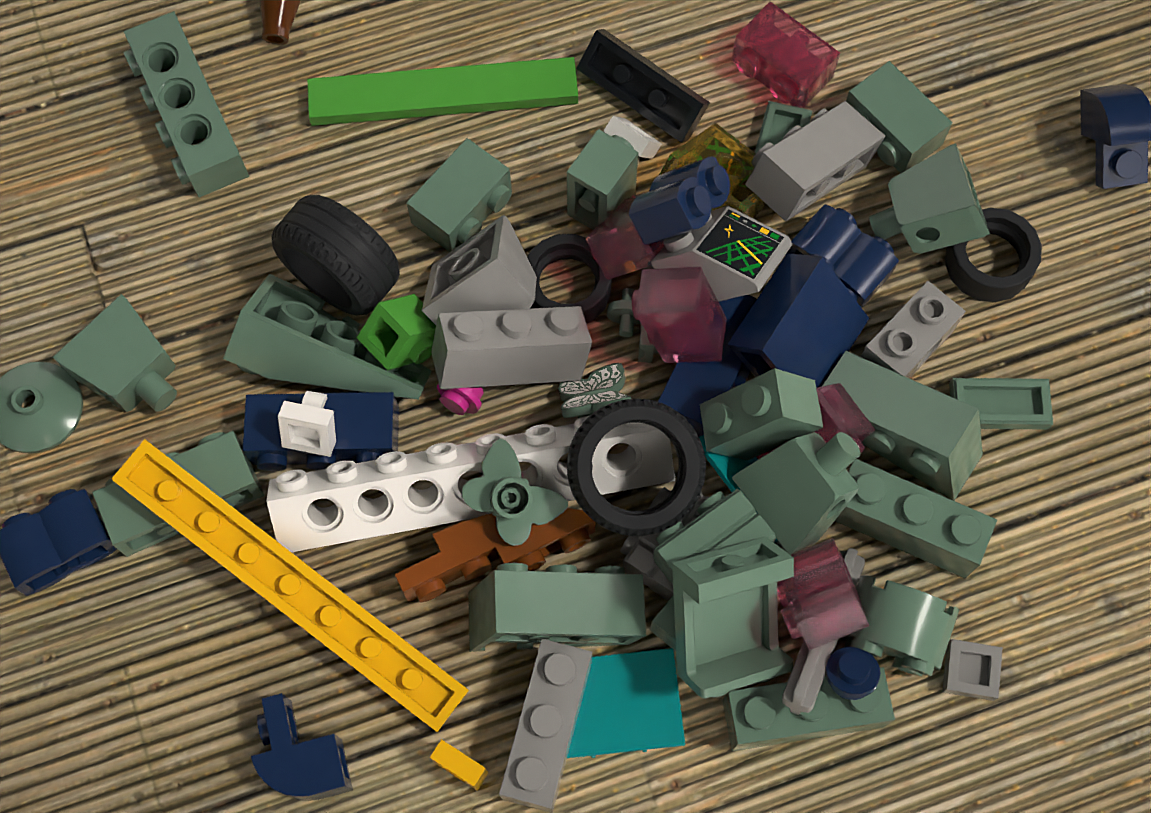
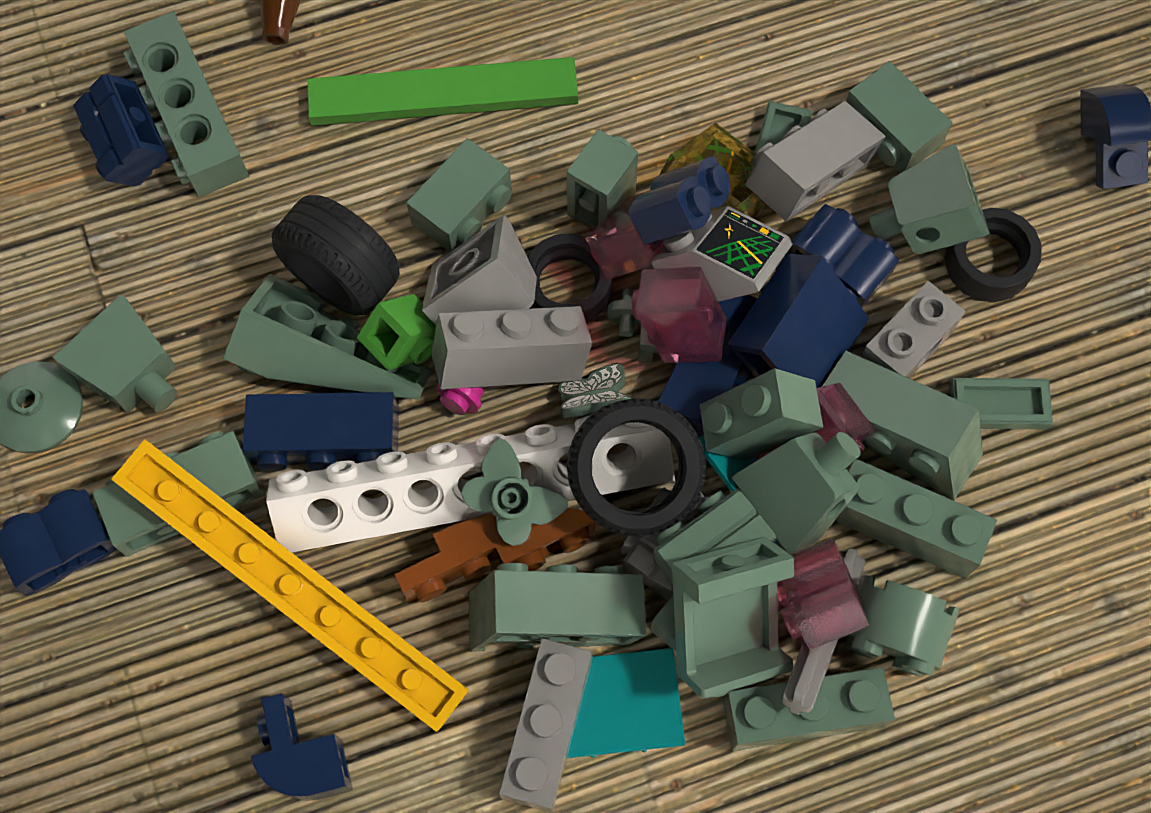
(120, 131): none -> dark blue brick
(308, 425): white tile -> none
(459, 765): yellow tile -> none
(639, 139): white tile -> none
(642, 85): black plate -> none
(784, 56): clear pink brick -> none
(852, 673): dark blue plate -> none
(972, 670): light grey tile -> none

